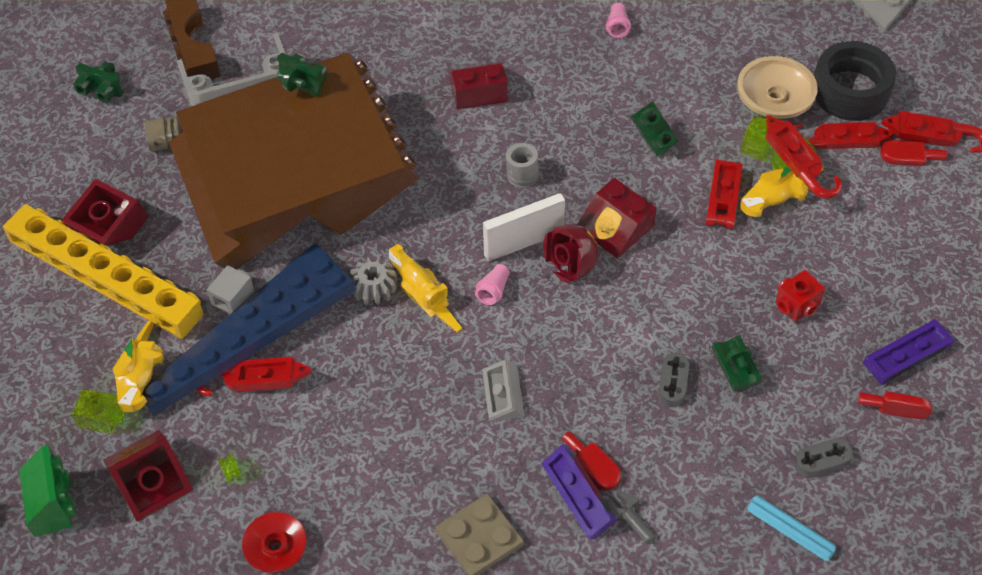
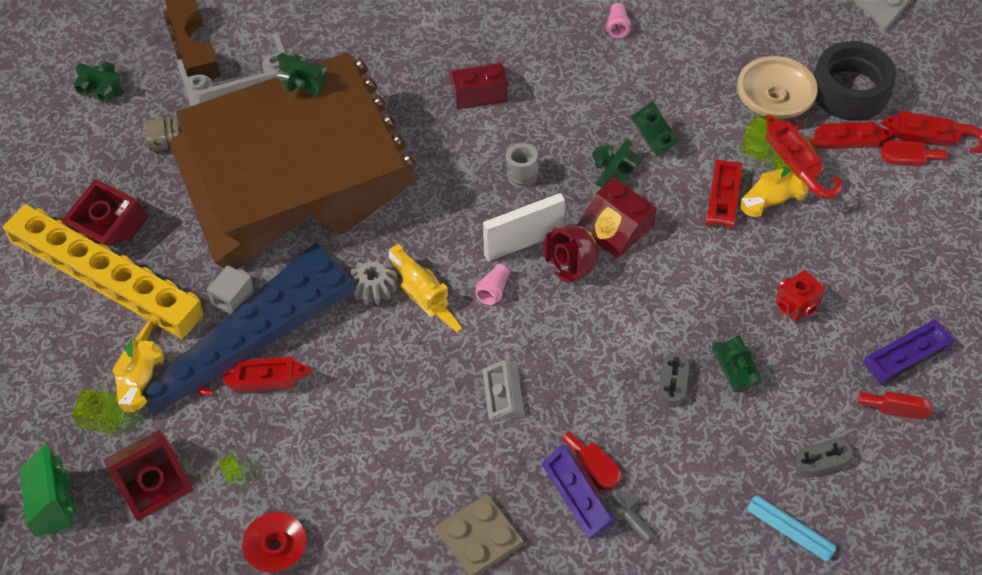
(606, 158): none -> dark green hips

